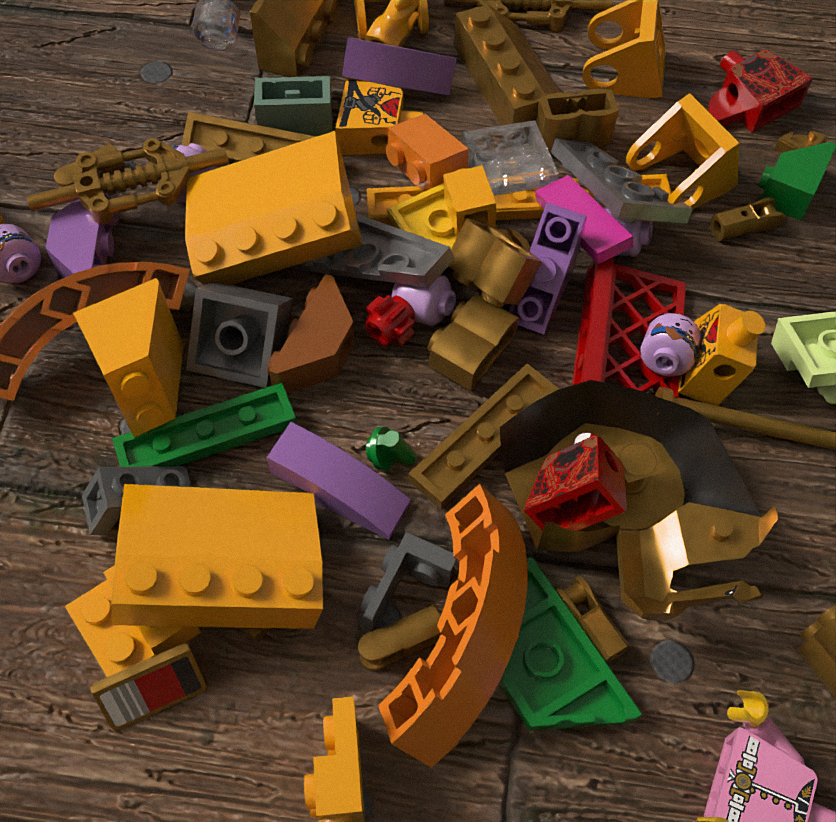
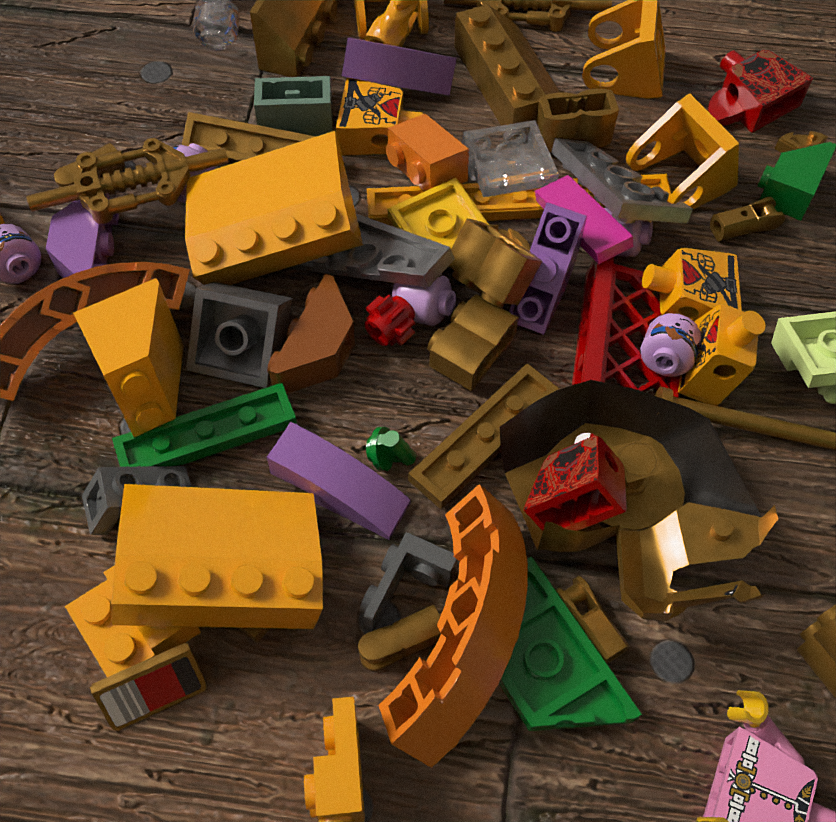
(469, 196): light orange brick -> none
(695, 282): none -> light orange torso

